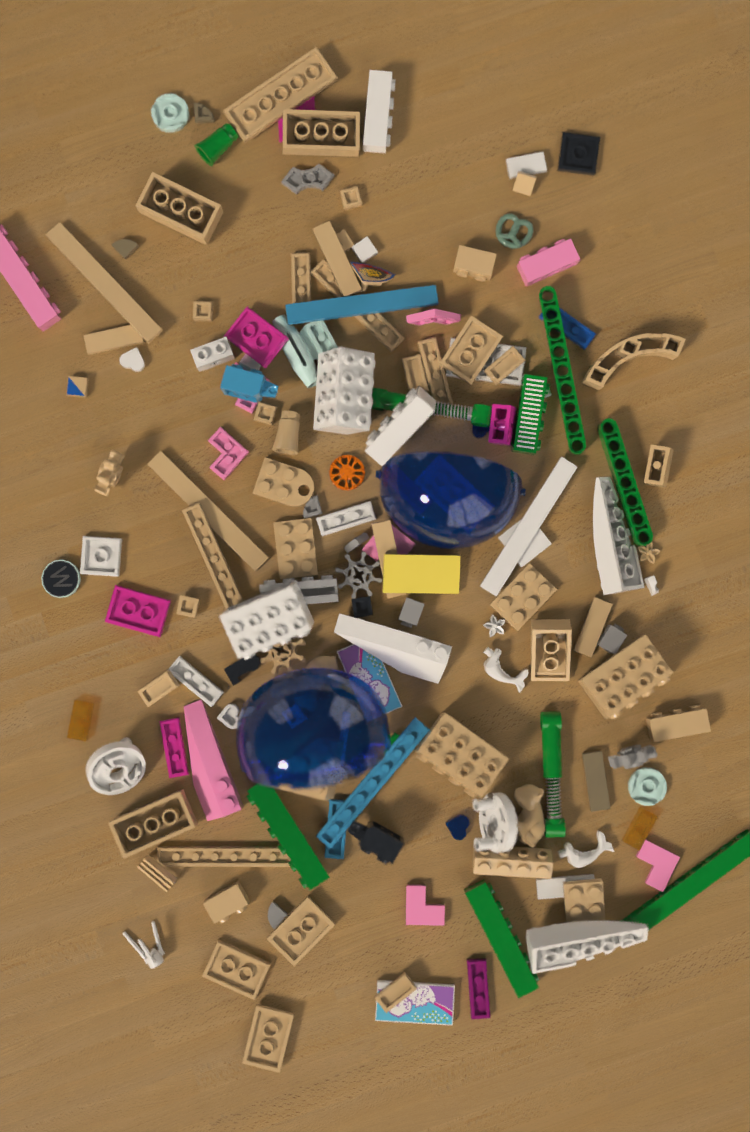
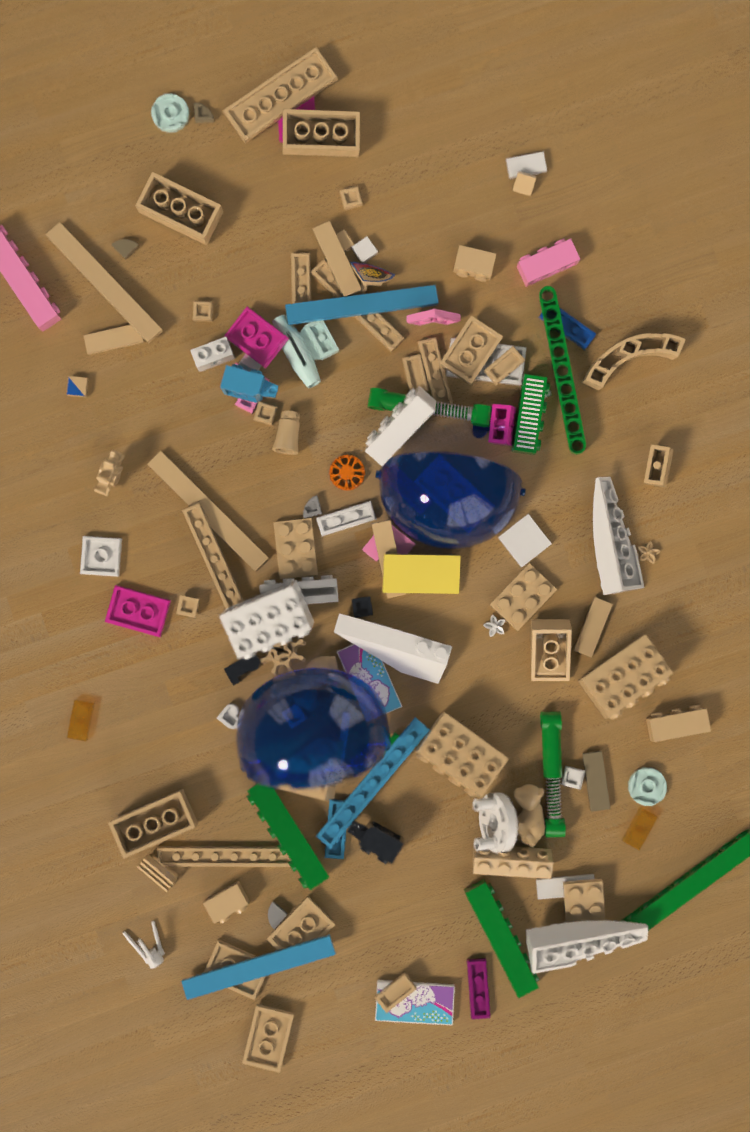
(61, 578): black tile -> none
(115, 755): white piece -> none
(133, 360): white tile -> none
(158, 688): tan tile -> none
(174, 747): dark pink tile -> none
(195, 681): white tile -> none
(208, 765): bright pink wedge -> none
(216, 144): green plant -> none
(231, 452): bright pink tile -> none
(258, 967): none -> dark azure tile
(282, 483): tan plate -> none
(298, 180): light grey tile -> none
(344, 391): white brick -> none
(350, 579): light grey gear -> none
(356, 542): light grey tile -> none
(377, 111): white brick -> none
(411, 612): light grey brick -> none
(420, 913): bright pink tile -> none
(458, 826): clear blue tile -> none
(493, 669): white animal -> none
(513, 232): sand green piece -> none
(528, 526): white tile -> none
(573, 777): none -> white tile
(578, 153): black tile -> none
(581, 859): white animal -> none
(612, 638): light grey brick -> none
(632, 489): green beam -> none
(632, 756): light grey gear -> none
(651, 584): white tile -> none
(662, 864): bright pink tile -> none

